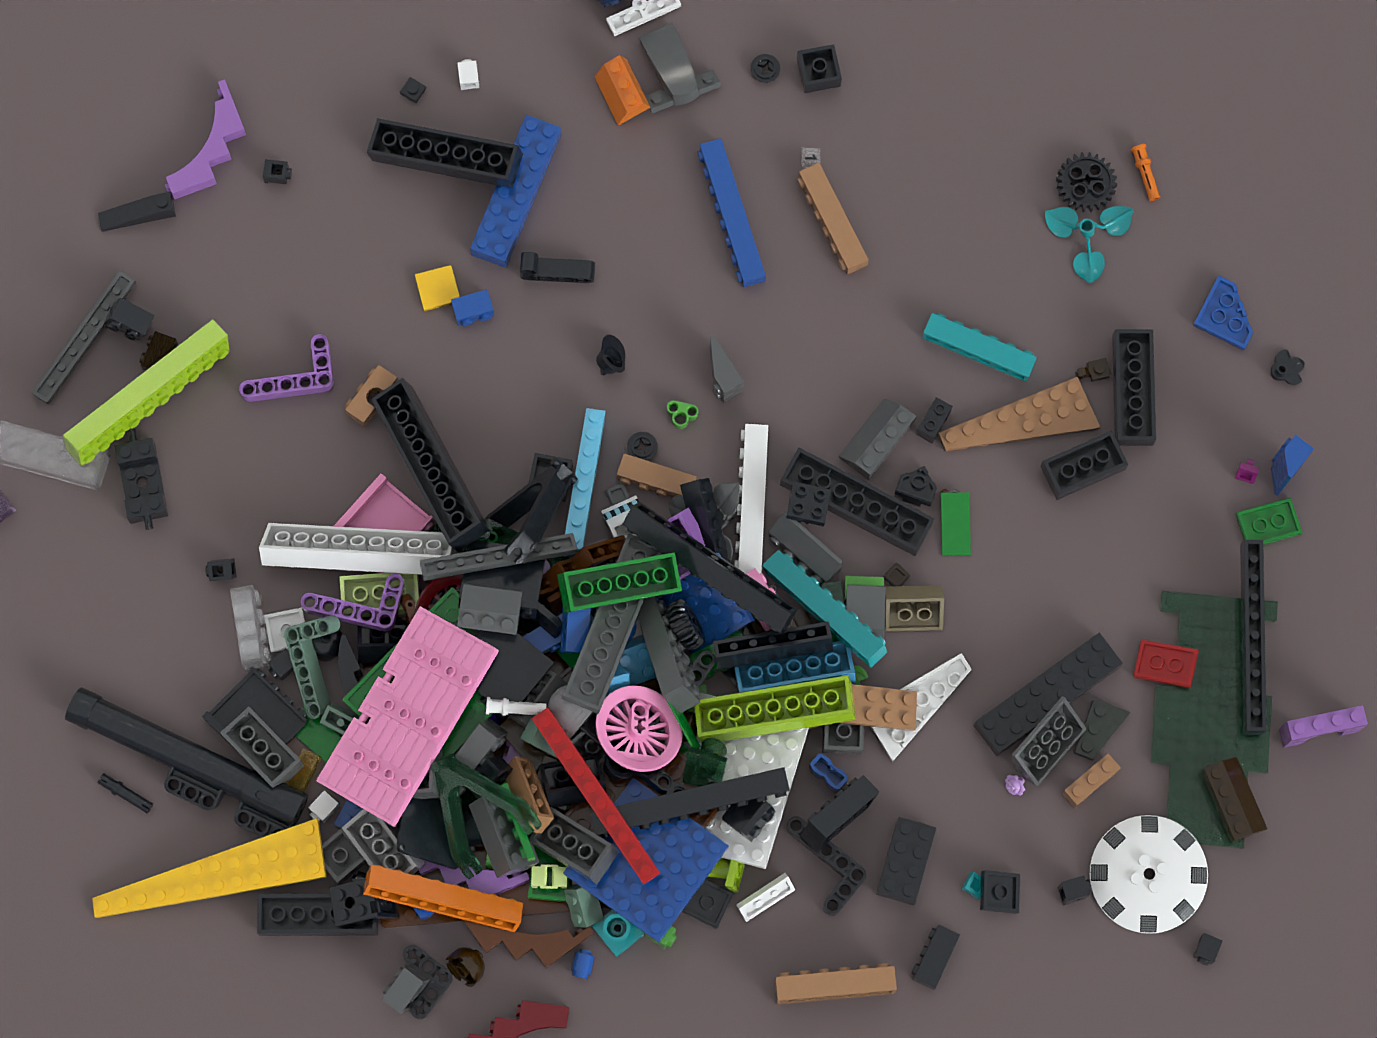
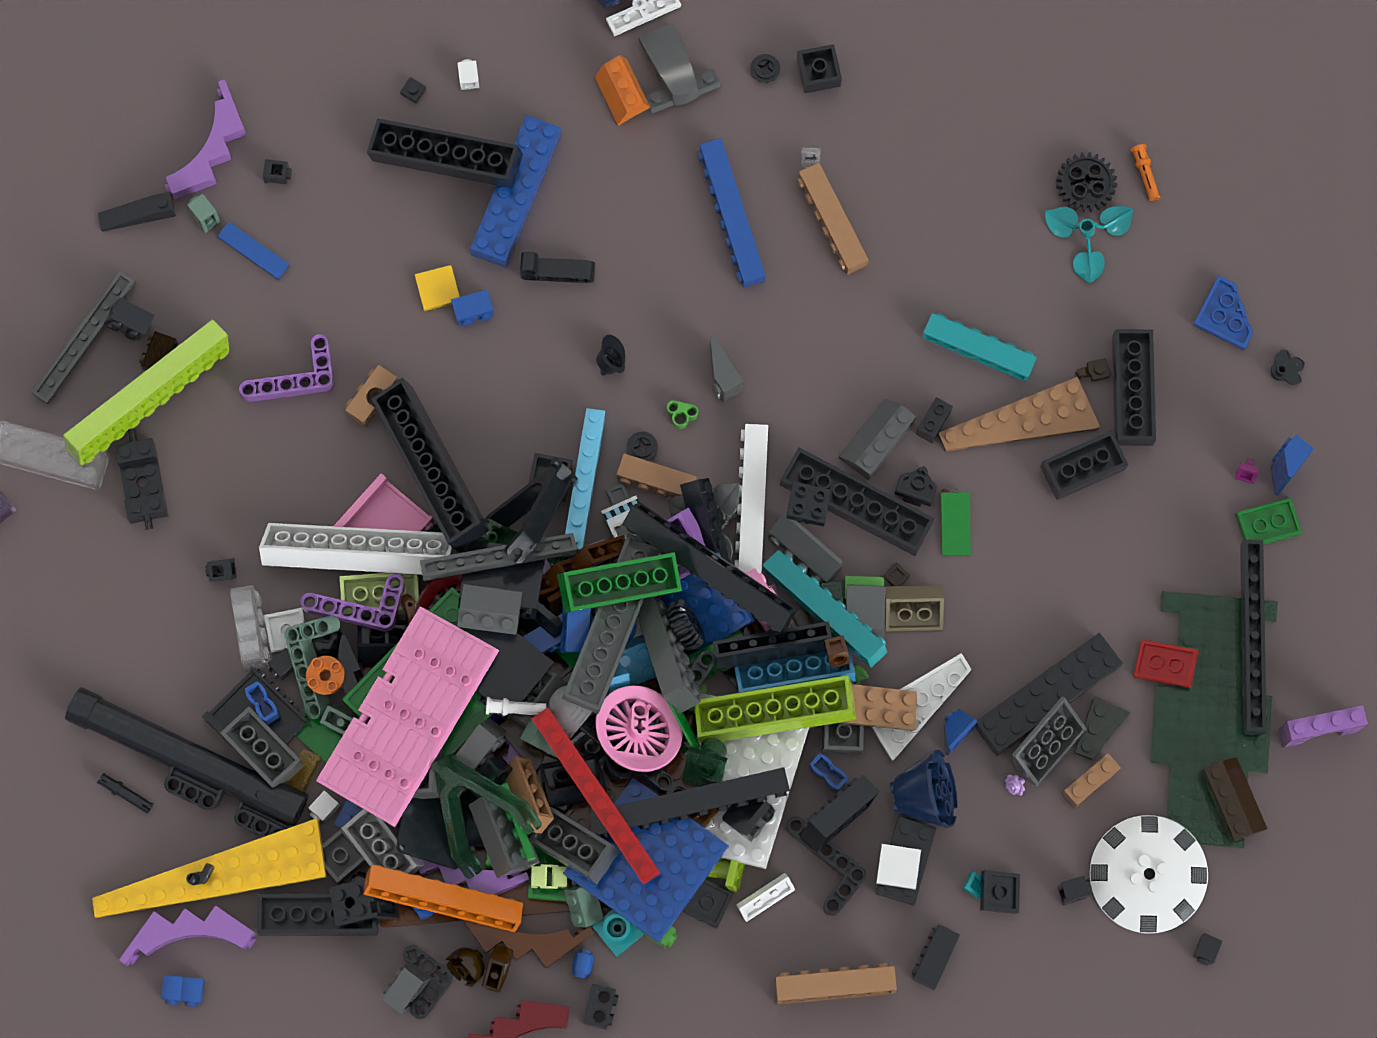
(160, 932): none -> medium lavender arch
(183, 990): none -> blue brick
(200, 877): none -> black arm
(203, 213): none -> sand green brick
(253, 250): none -> blue tile
(260, 700): none -> blue brick
(325, 675): none -> orange plate
(497, 968): none -> dark brown brick
(595, 1005): none -> black brick
(836, 651): none -> reddish brown brick
(898, 866): none -> white tile
(927, 791): none -> dark blue cone
(956, 729): none -> blue slope

